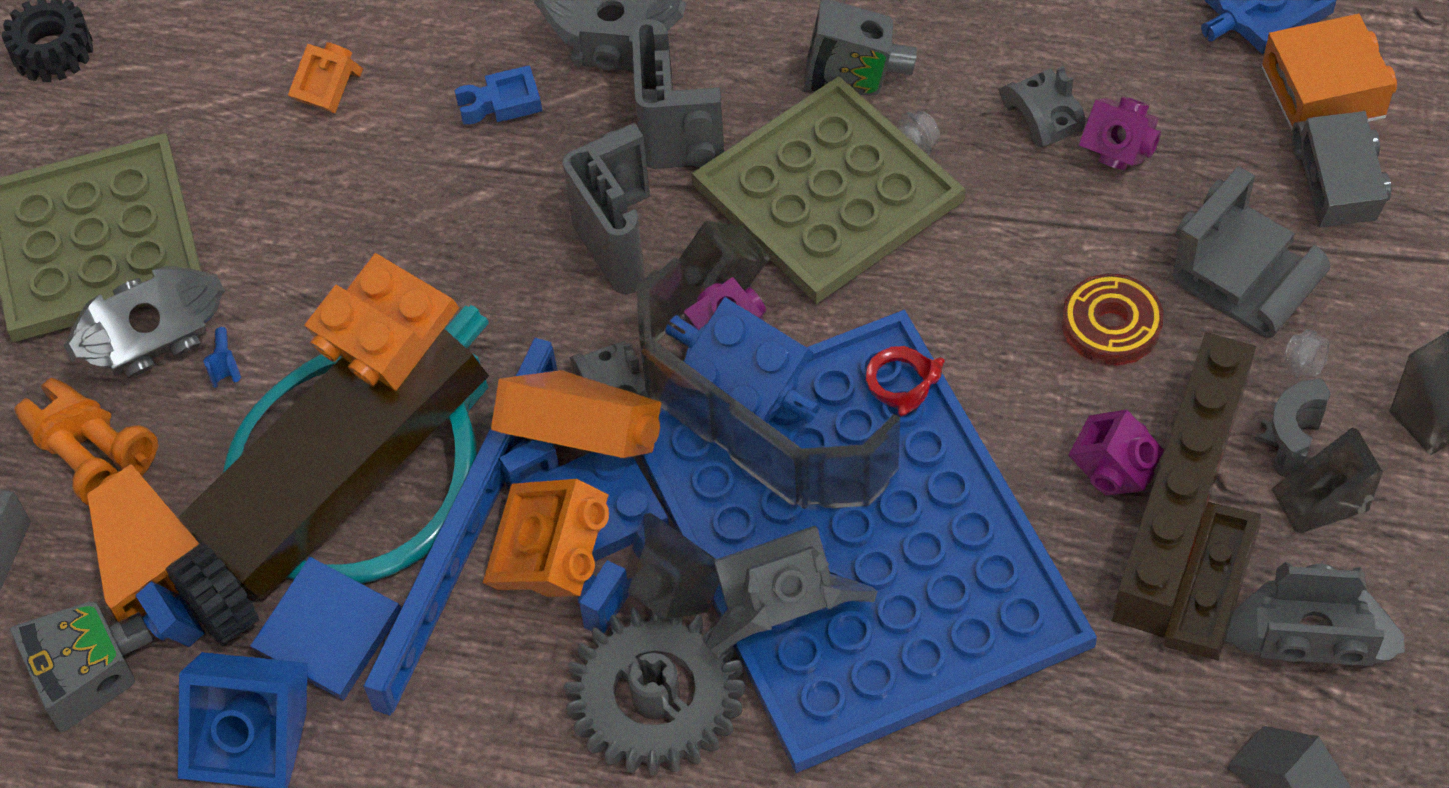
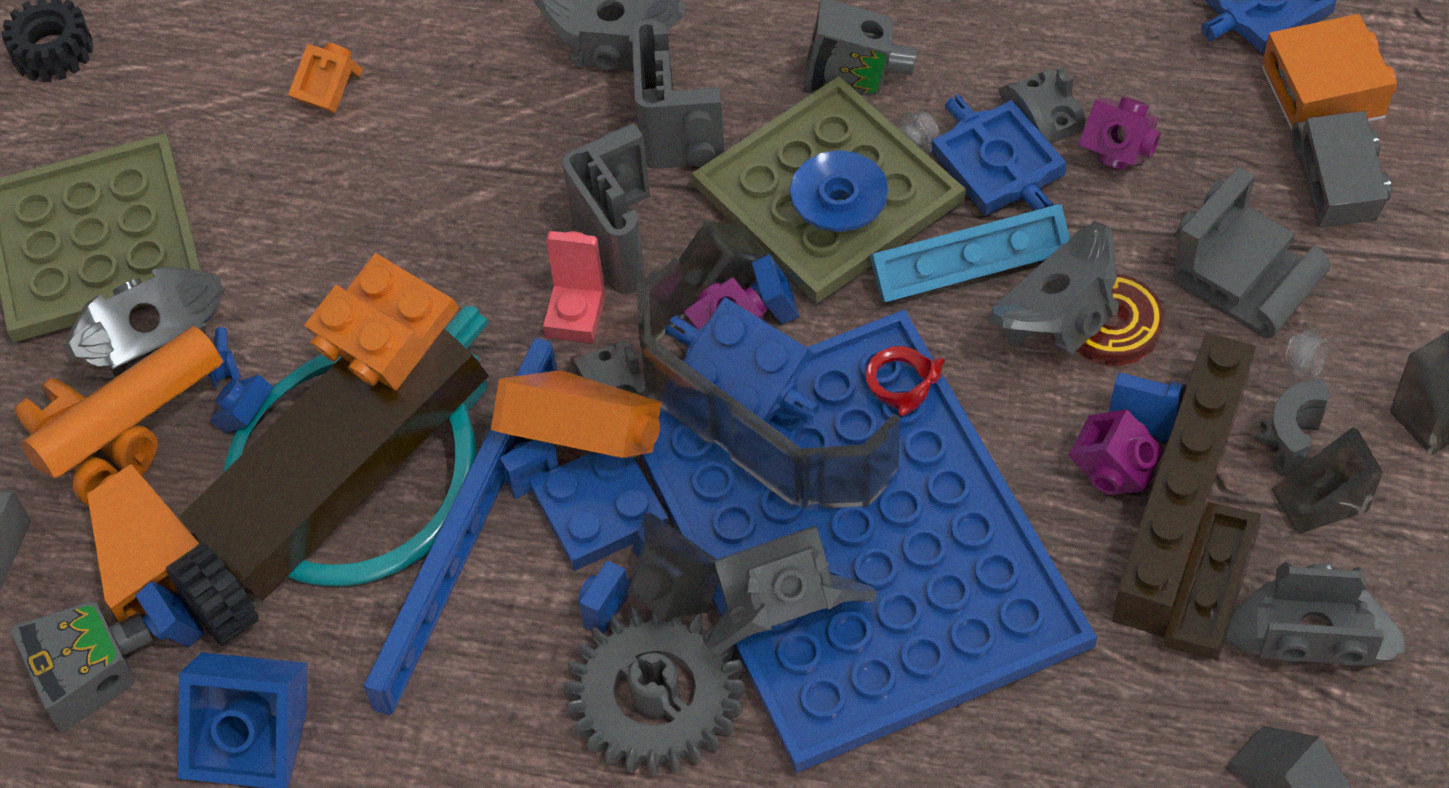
(121, 403): none -> orange brick
(240, 402): none -> blue plate
(328, 625): blue tile -> none
(506, 95): blue plate -> none
(547, 537): orange plate -> none
(577, 288): none -> coral bracket
(774, 289): none -> blue plate
(843, 177): none -> blue dish
(969, 253): none -> dark azure plate
(998, 156): none -> blue plate
(1064, 293): none -> dark grey piece
(1149, 402): none -> blue tile

